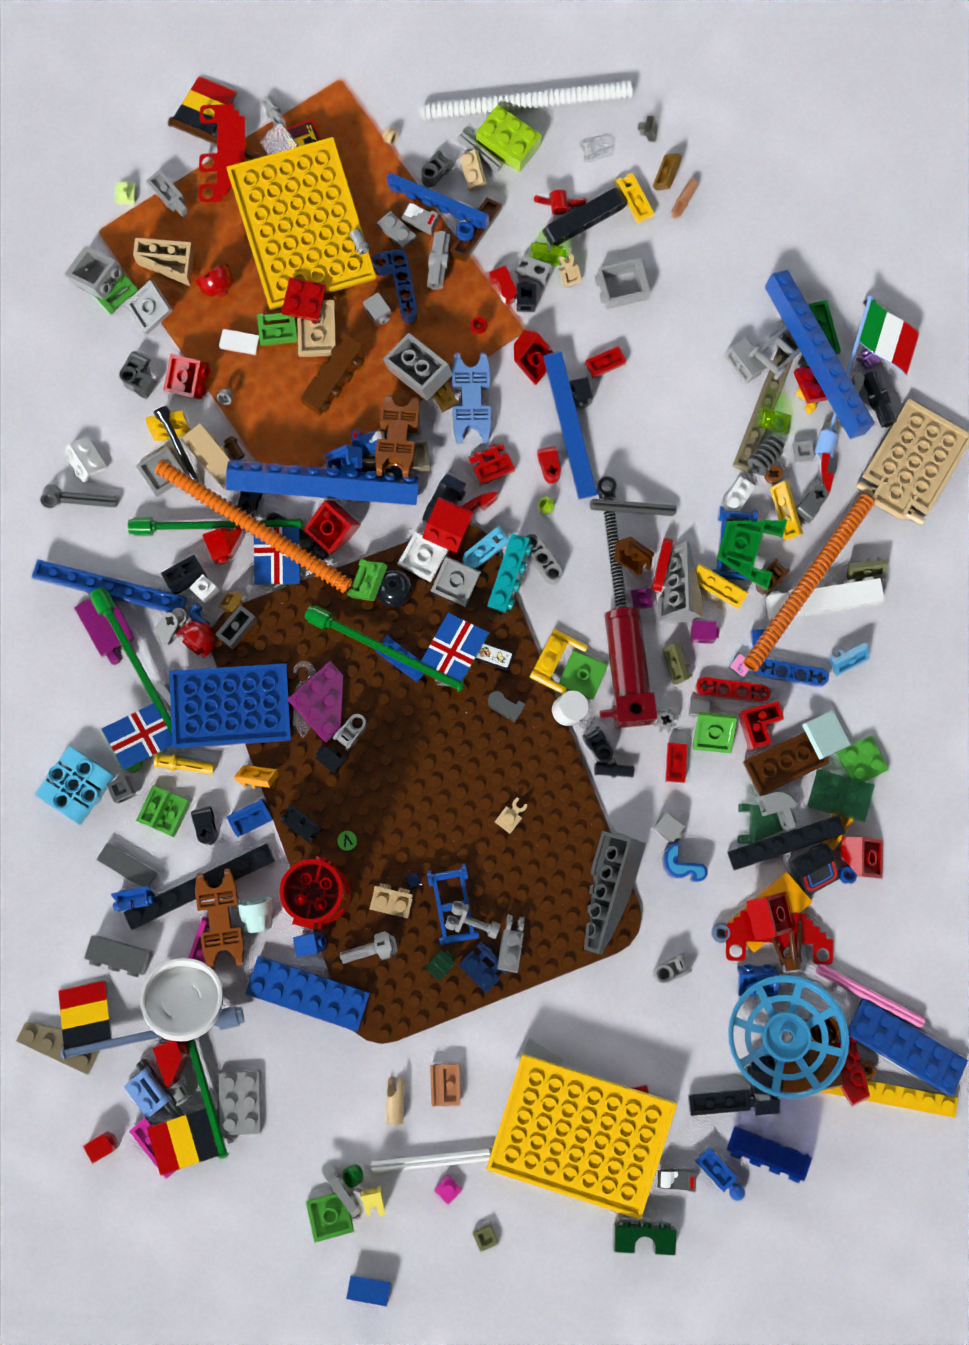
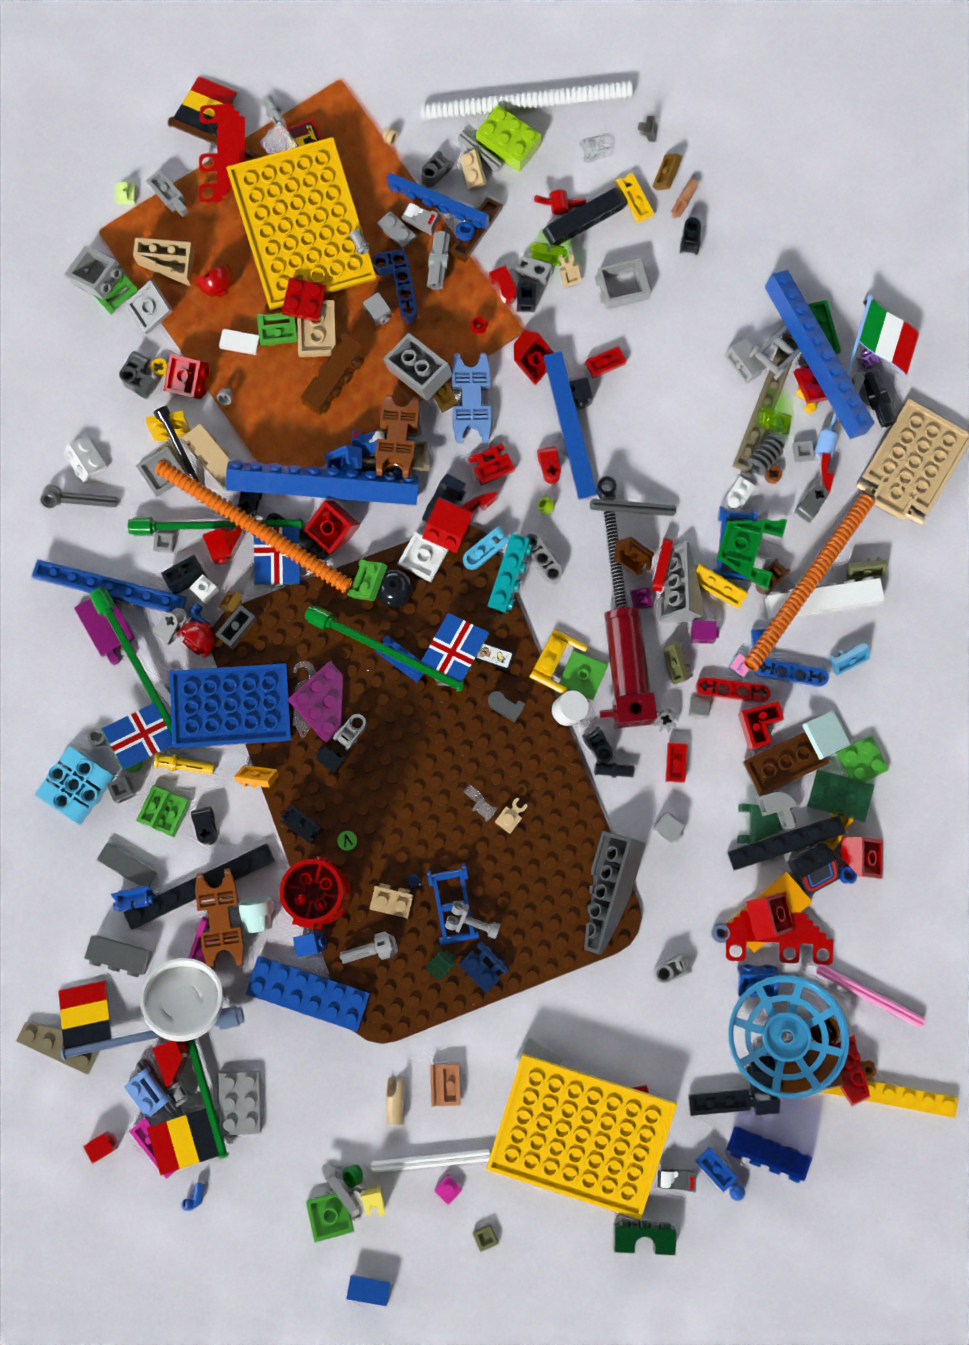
(95, 742): none -> light grey bush
(160, 373): none -> yellow bush
(164, 542): none -> light grey tile
(194, 1200): none -> blue arm
(234, 448): reddish brown pin -> none
(249, 818): blue hinge -> none
(456, 581): light grey plate -> none
(481, 806): none -> clear connector
(511, 946): light grey hinge -> none
(681, 869): animal -> none
(690, 239): none -> black piece
(714, 732): bright green plate -> none
(786, 509): yellow tile -> none
(792, 960): reddish brown plant -> none
(907, 1047): blue plate -> none

